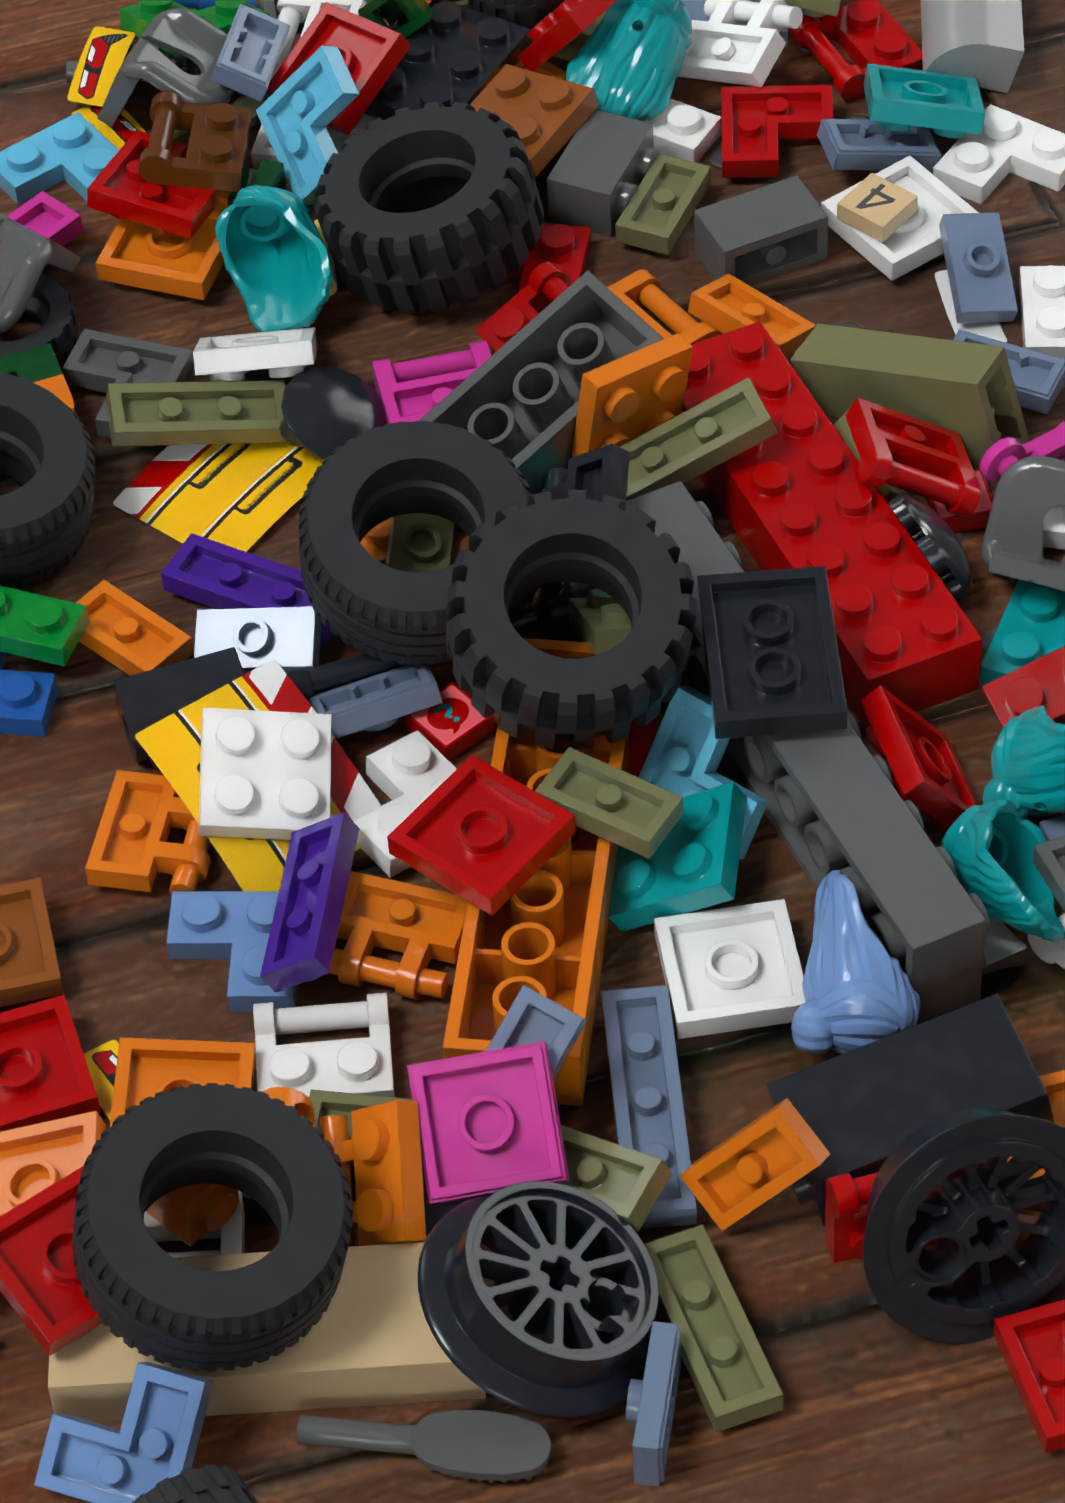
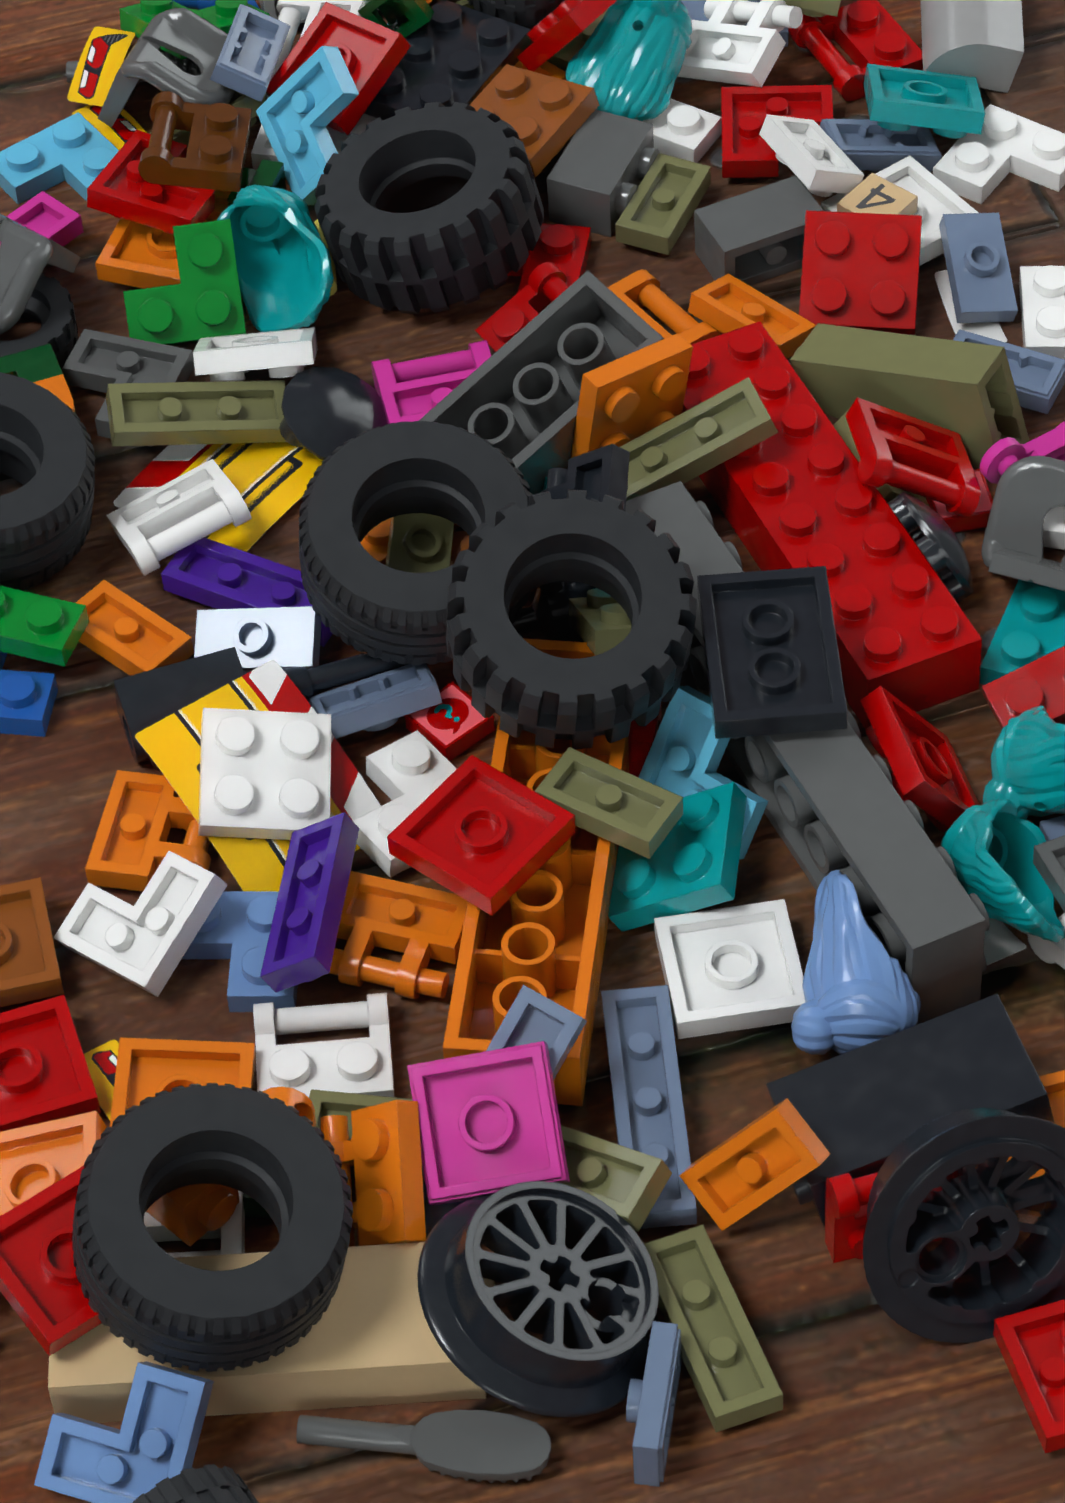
(152, 936): none -> white plate
(178, 515): none -> white plate
(204, 302): none -> green plate
(811, 155): none -> white plate
(861, 270): none -> red plate

